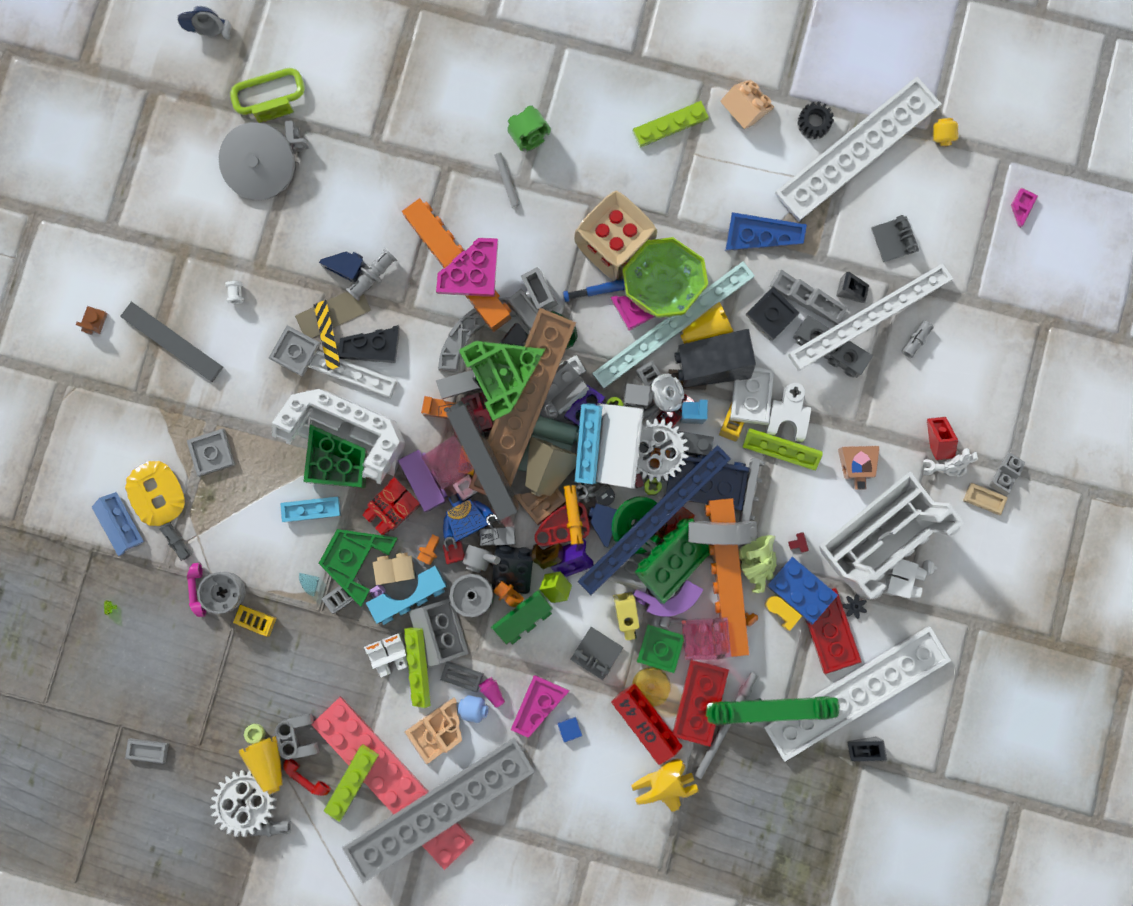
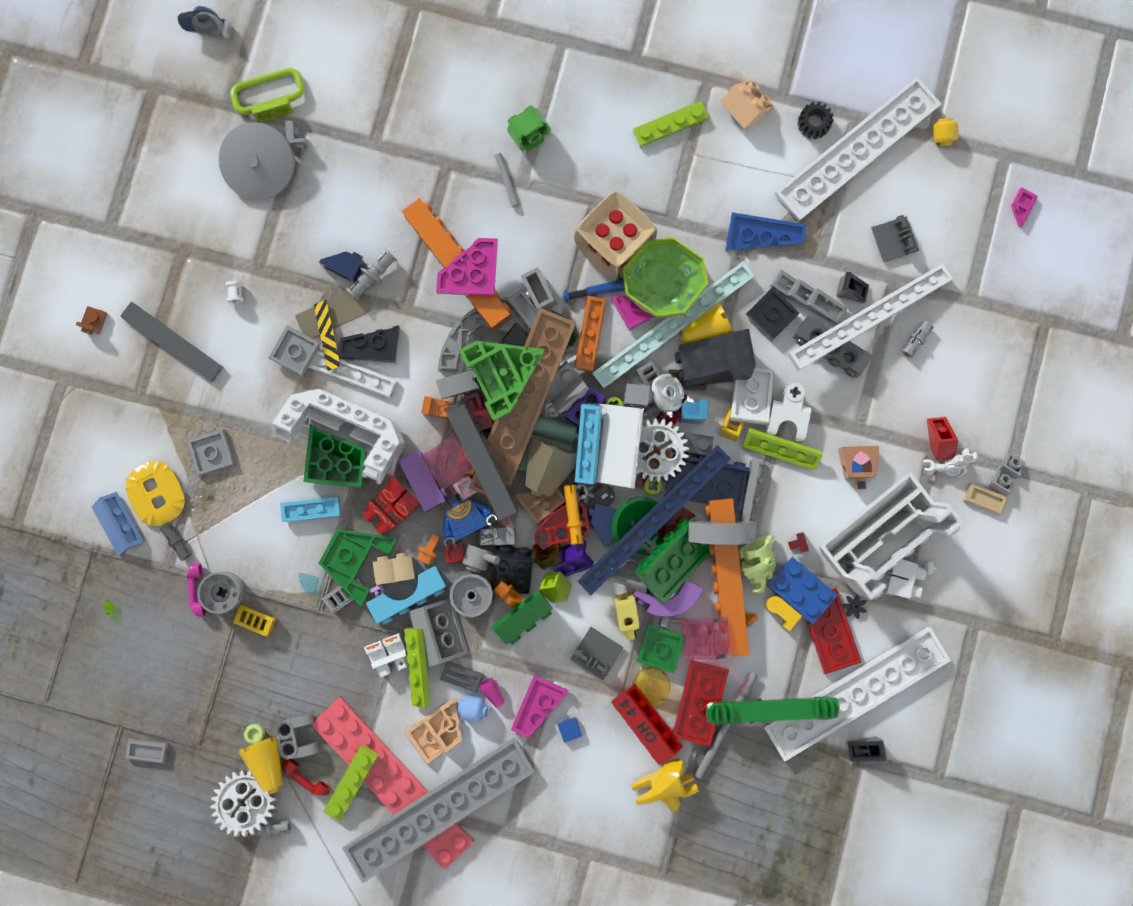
(590, 334): none -> orange tile

